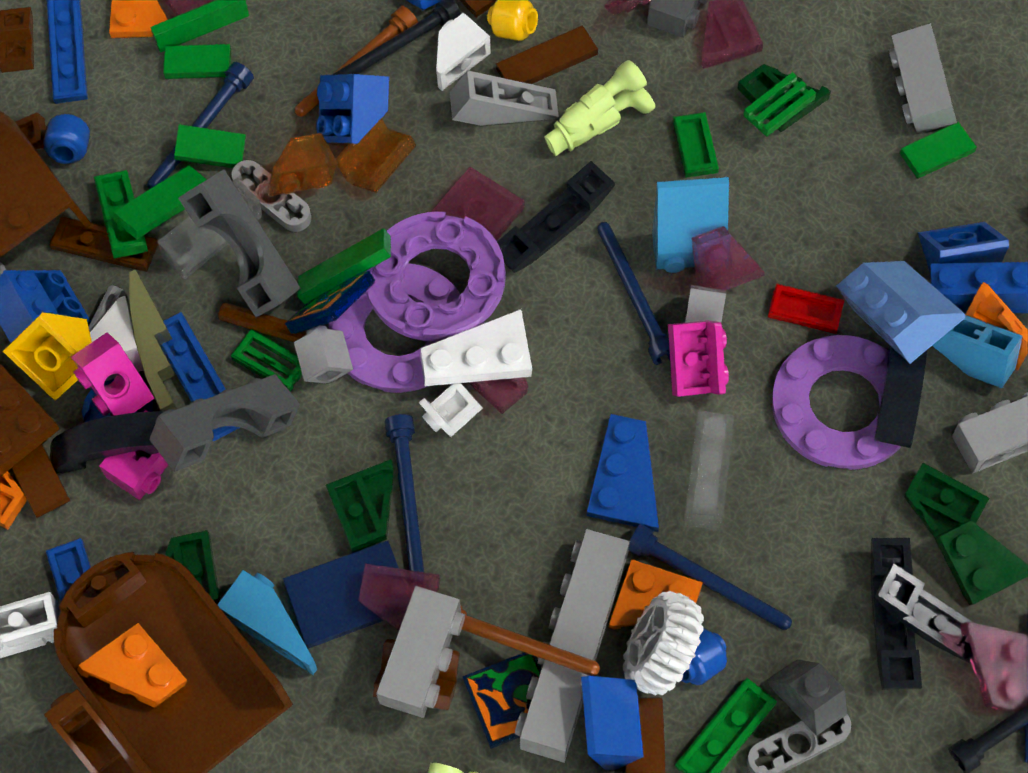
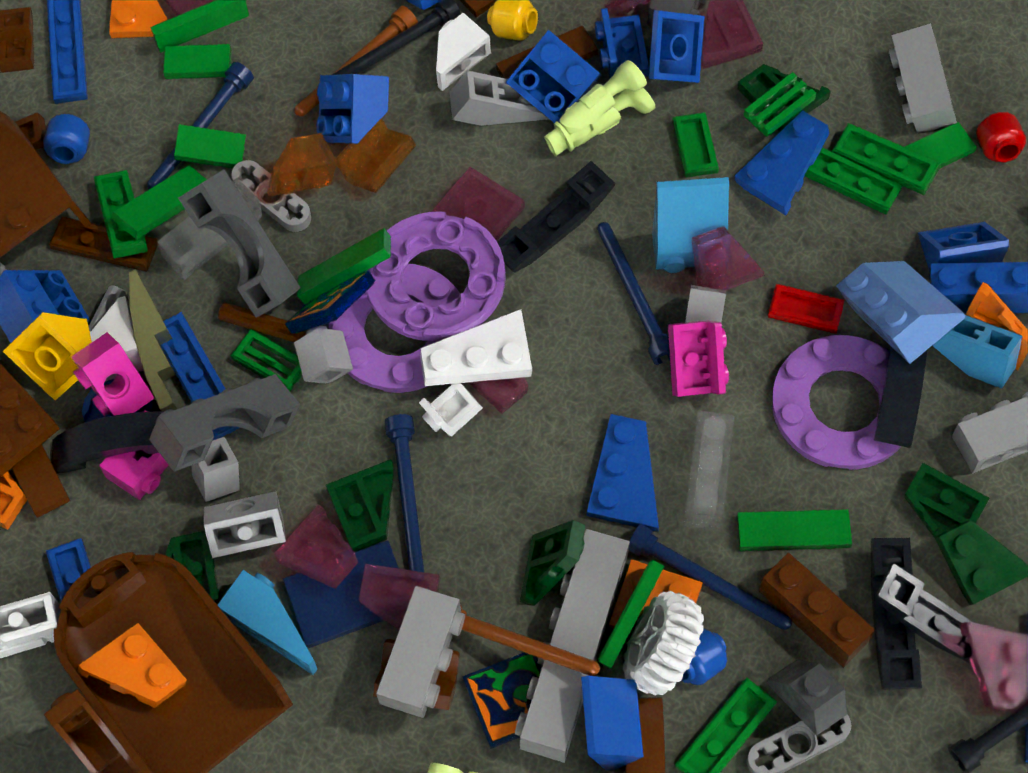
(218, 472): none -> light grey brick
(244, 524): none -> light grey brick
(318, 550): none -> clear pink wing
(550, 558): none -> dark green wing
(553, 77): none -> blue slope
(621, 42): none -> blue bracket
(630, 614): none -> green tile
(676, 46): none -> blue slope
(782, 163): none -> blue wing
(794, 530): none -> green tile
(816, 610): none -> reddish brown brick
(854, 181): none -> green tile
(887, 158): none -> green tile
(1001, 137): none -> red head

